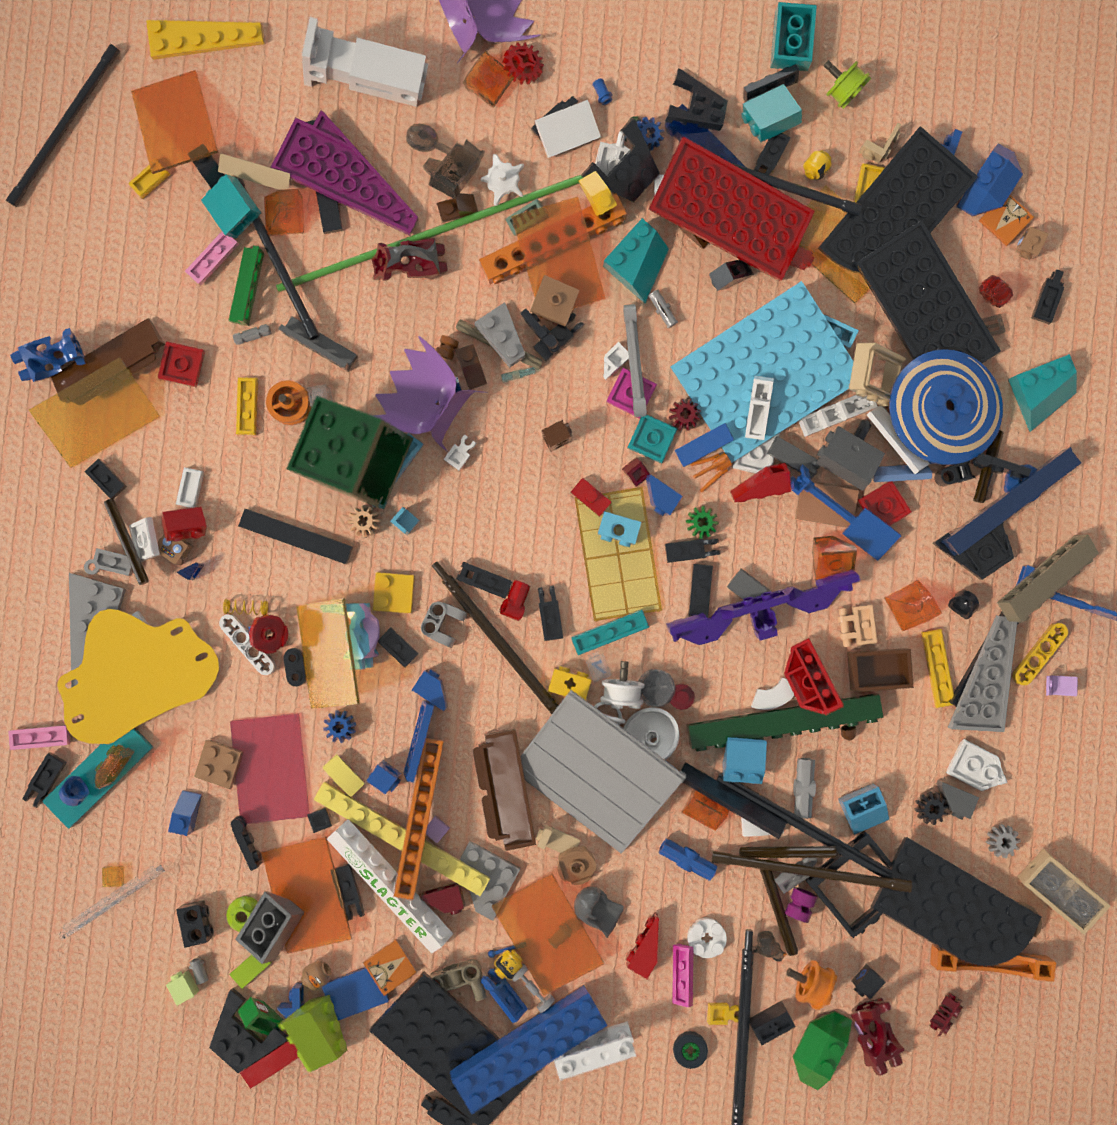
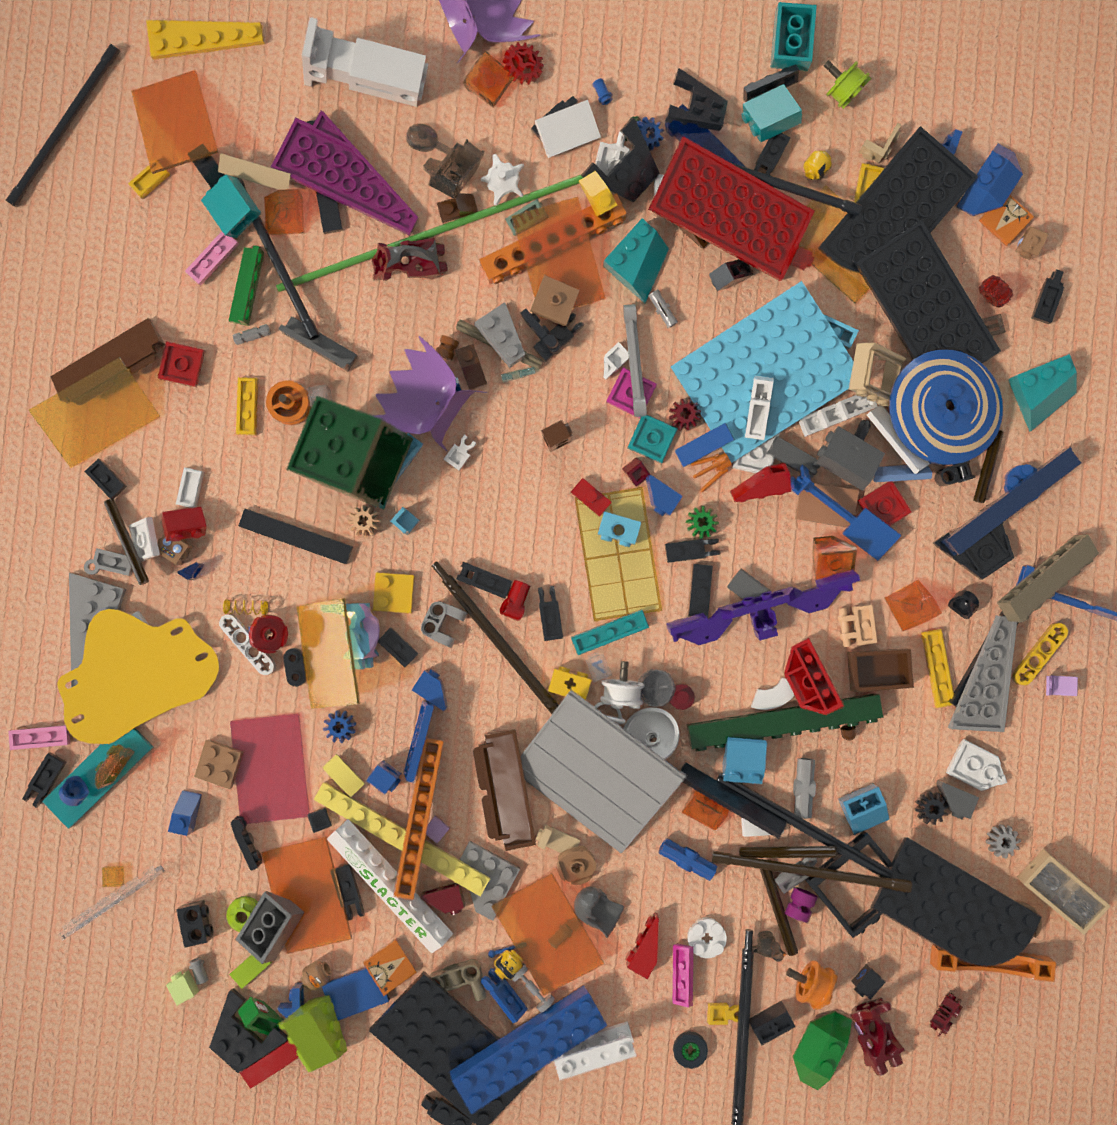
(37, 360): blue hips -> none
(999, 466): black hinge -> none

